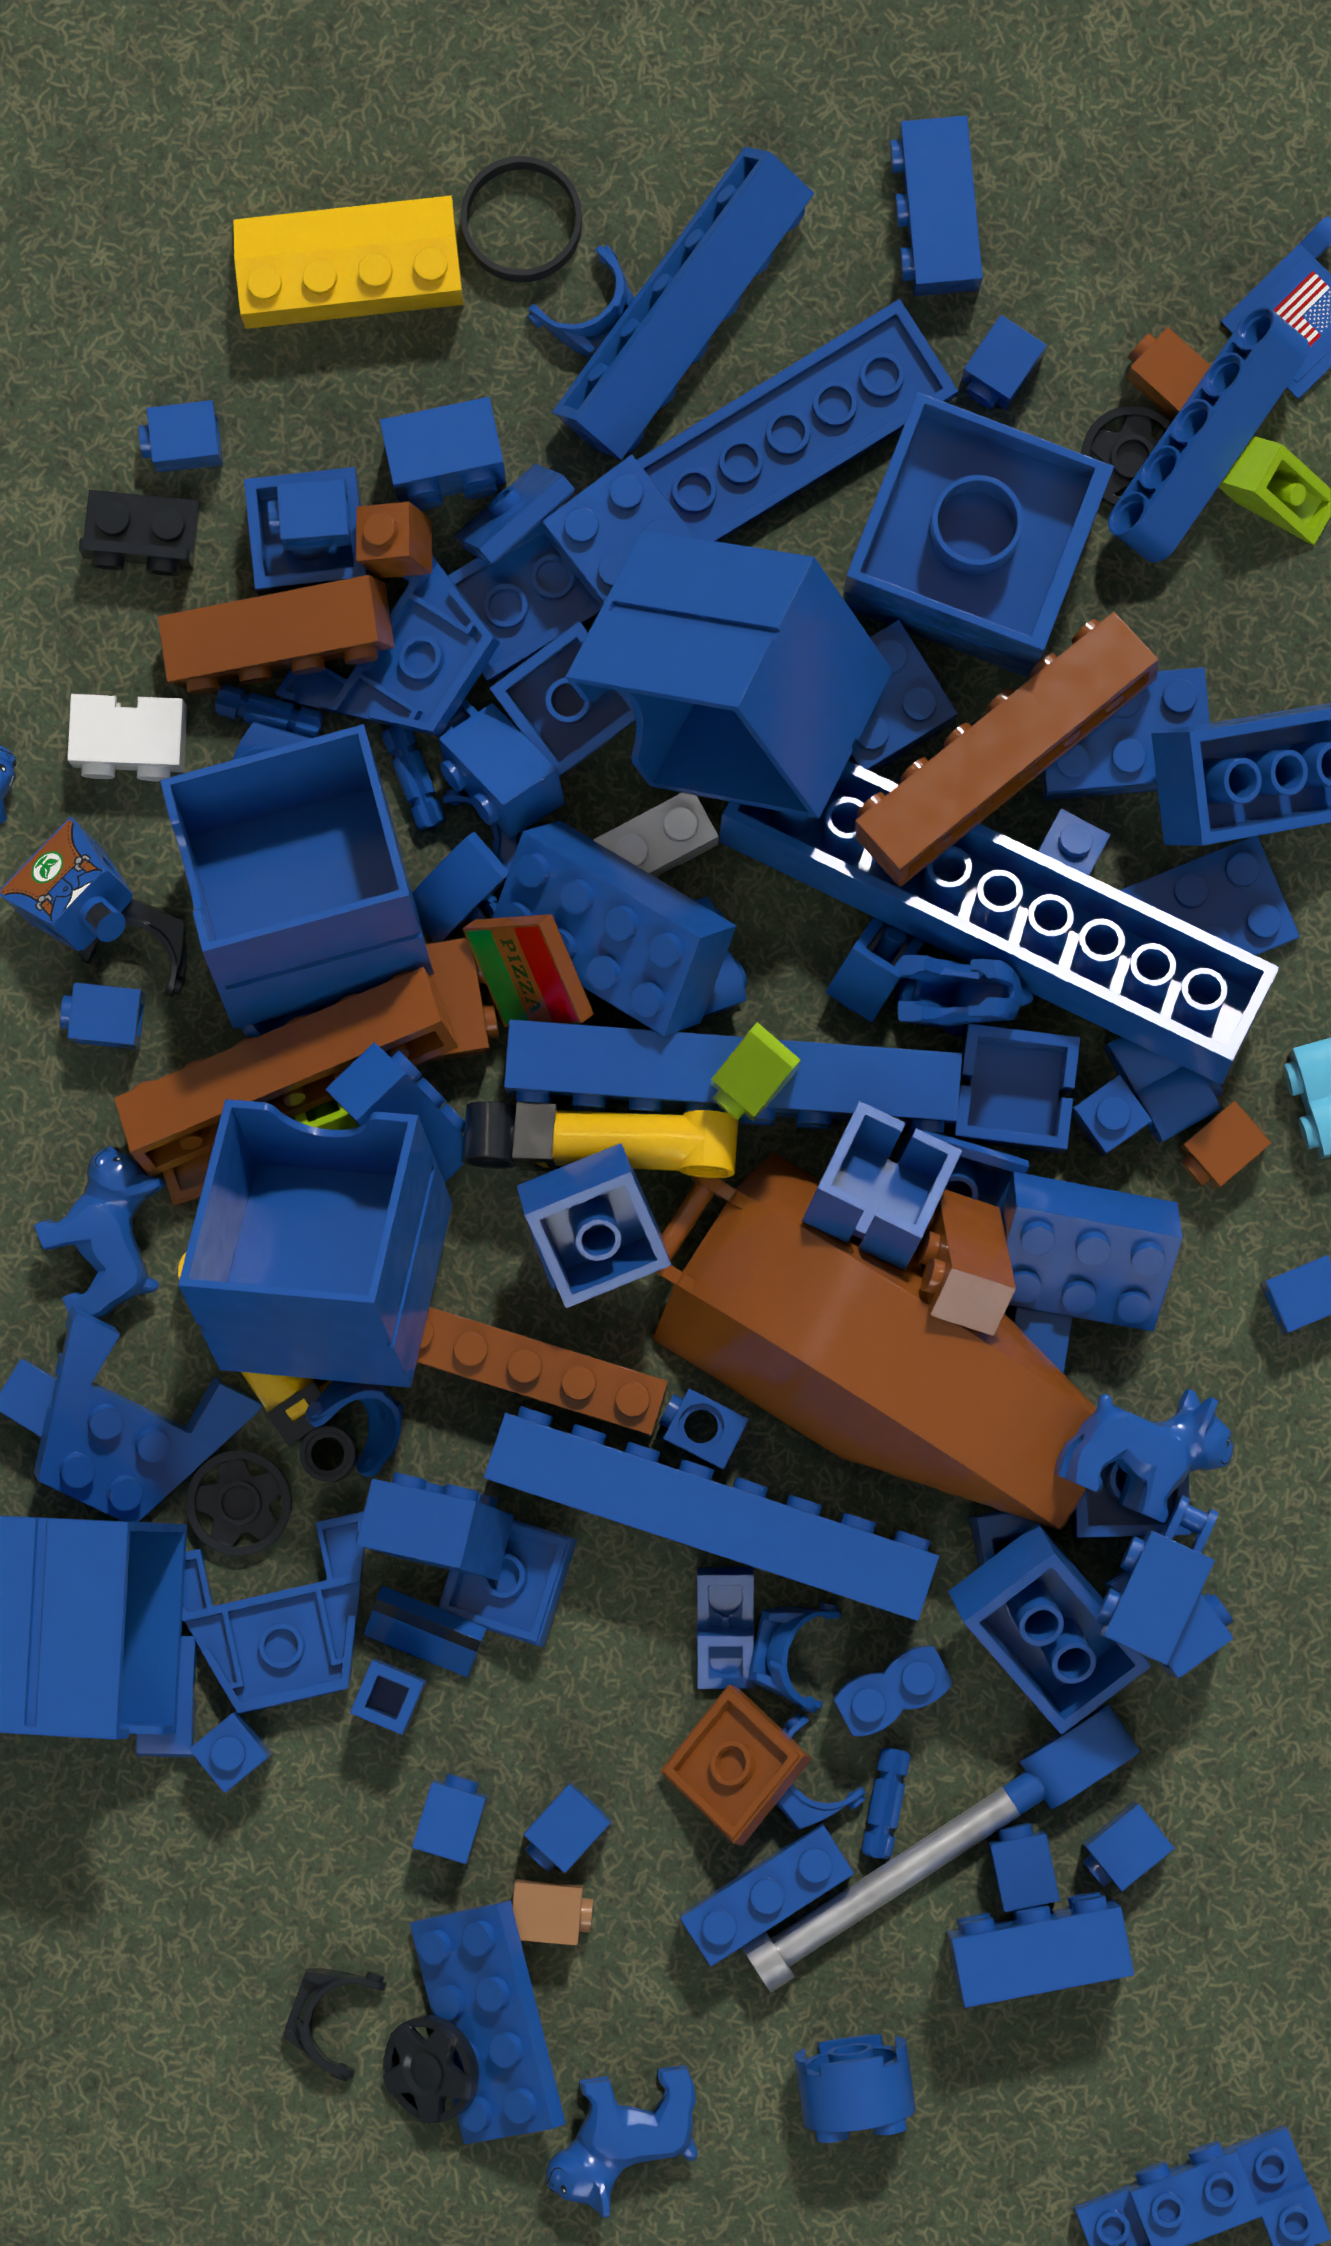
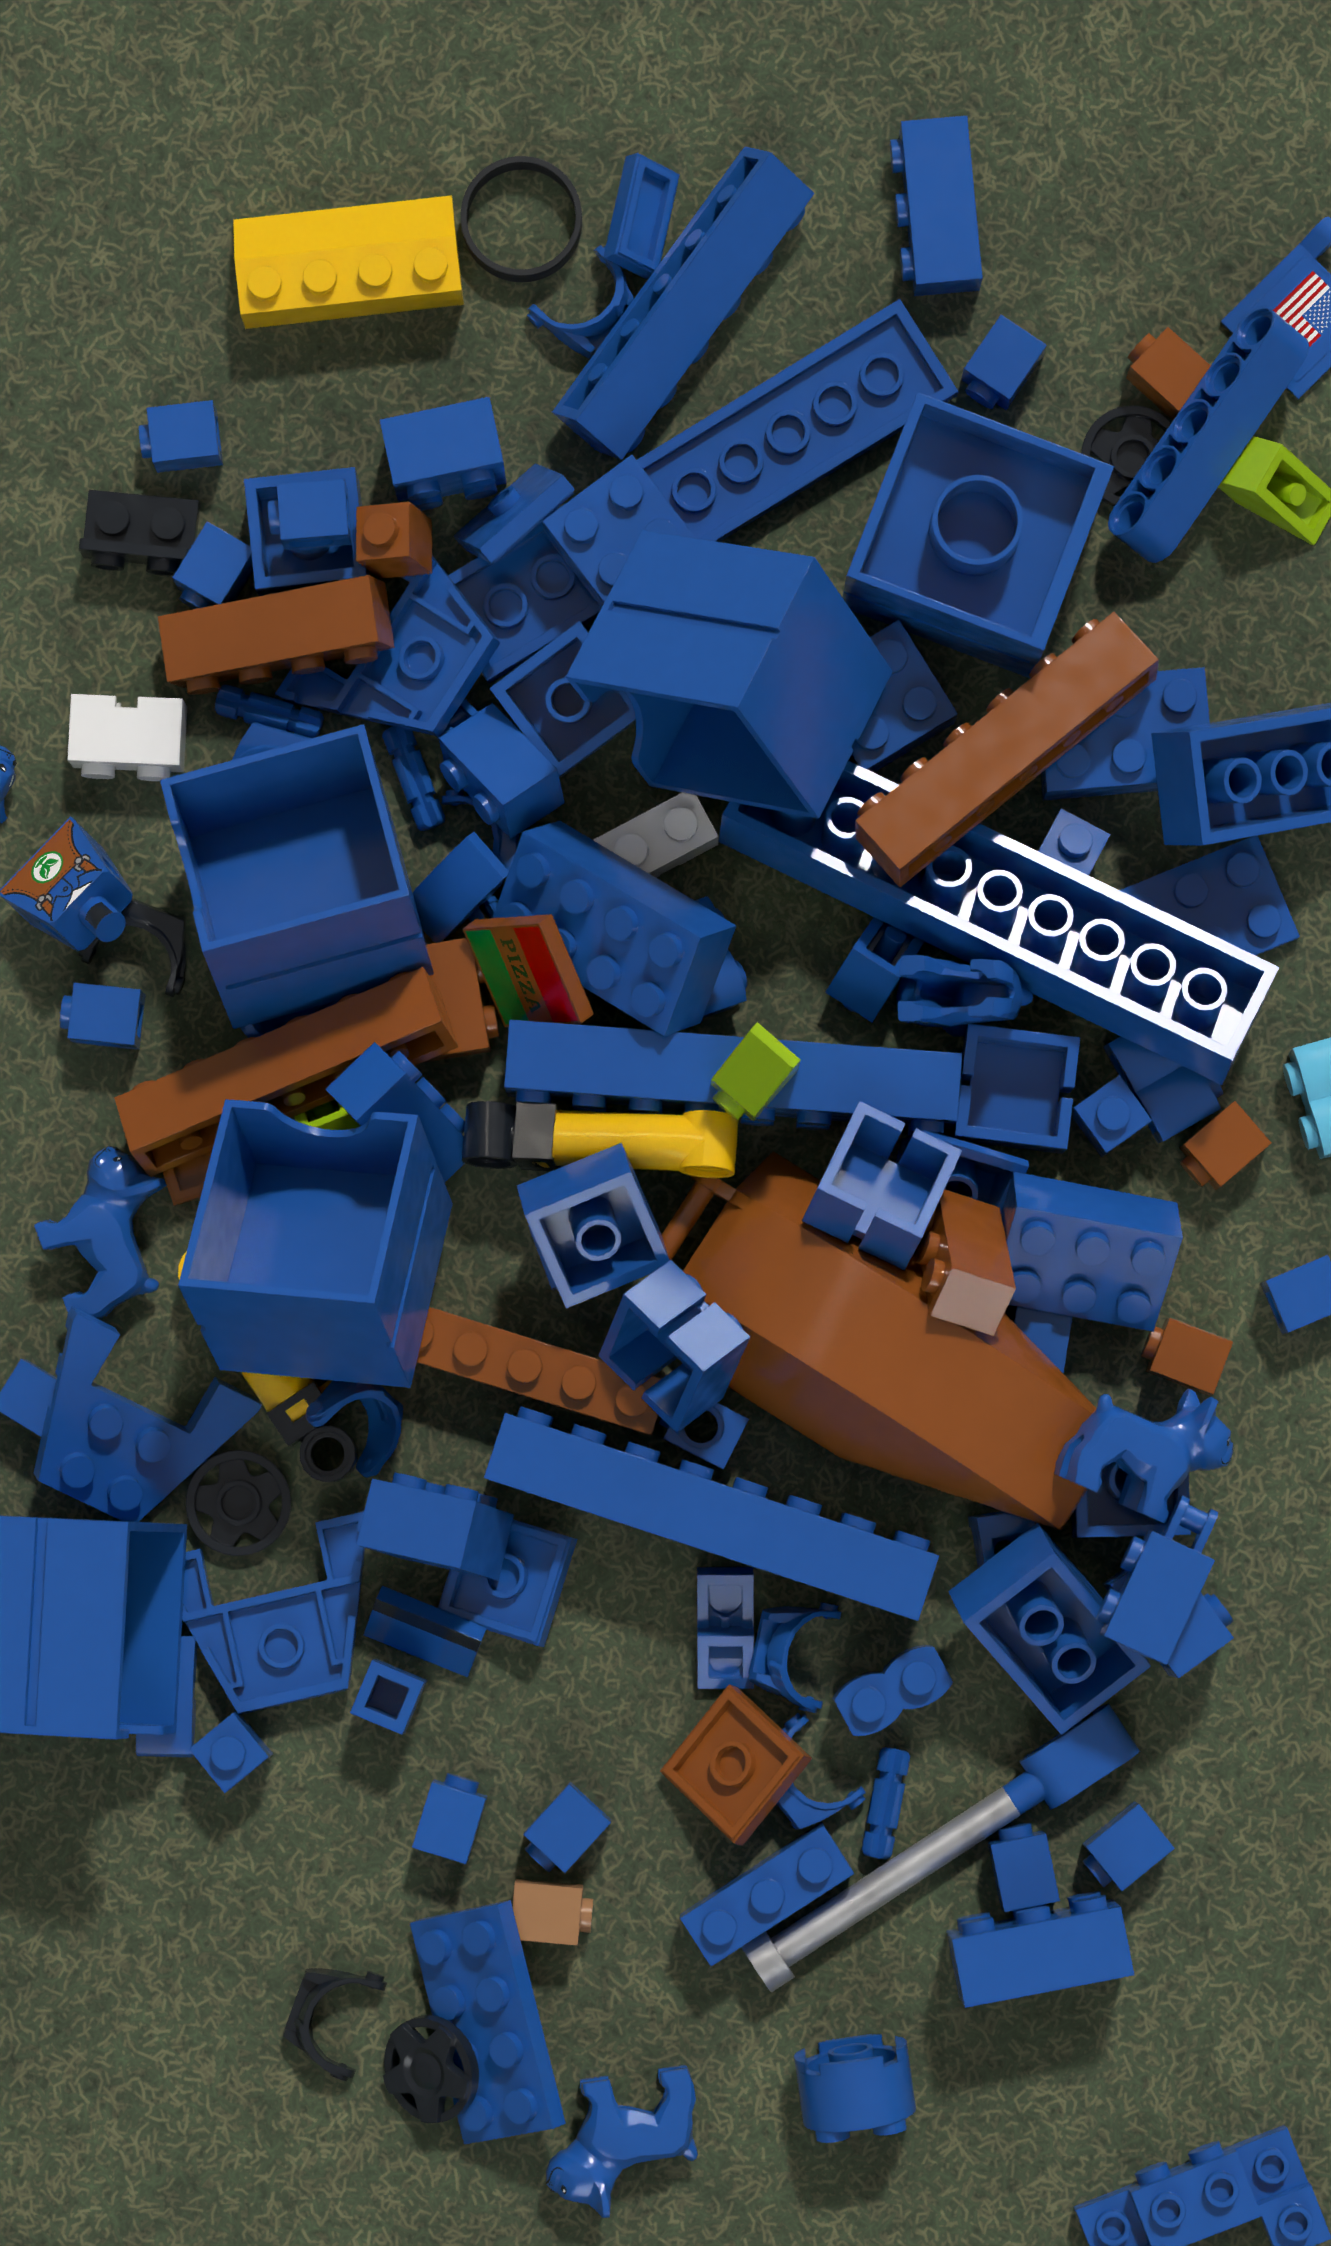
(213, 569): none -> blue brick
(641, 215): none -> blue tile
(667, 1321): none -> blue piece
(1186, 1355): none -> dark orange brick

